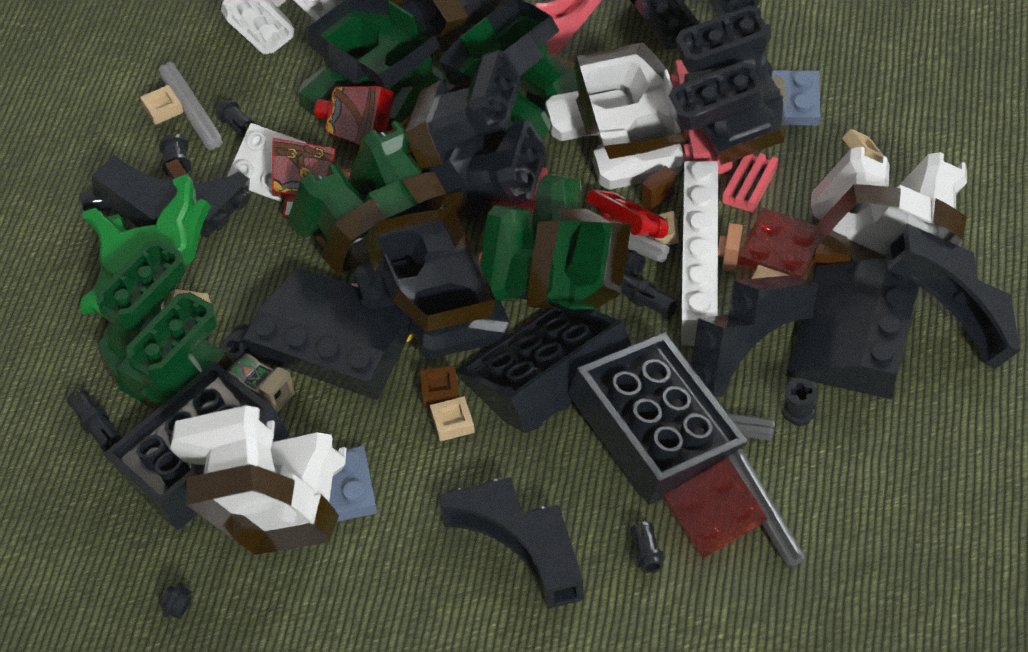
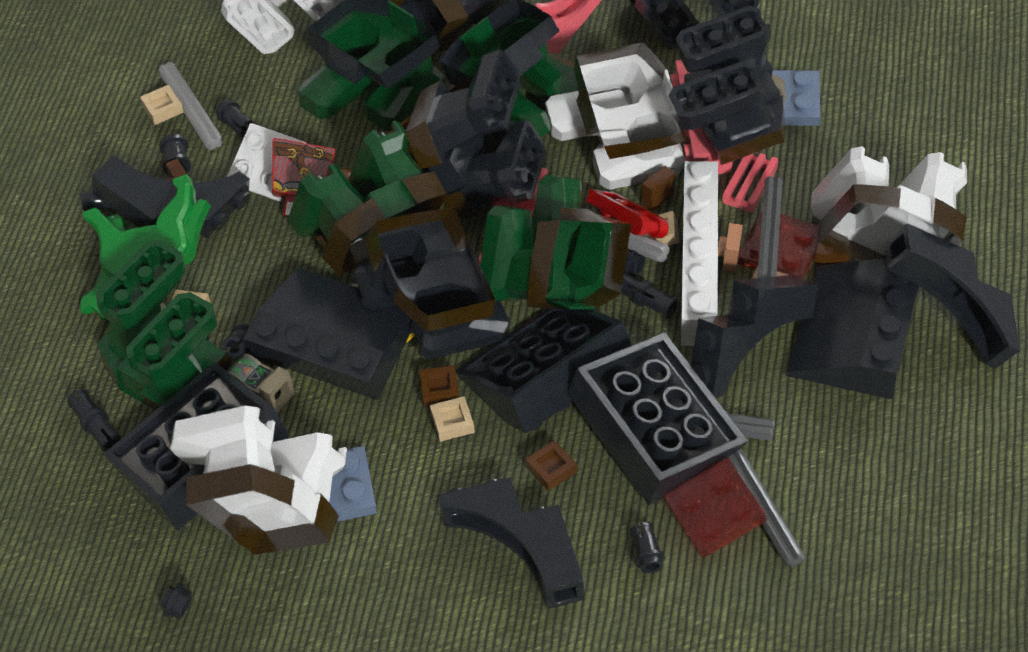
(356, 111): torso -> none
(551, 465): none -> reddish brown plate
(770, 227): none -> dark grey axle
(800, 401): black bush -> none
(857, 139): tan plate -> none

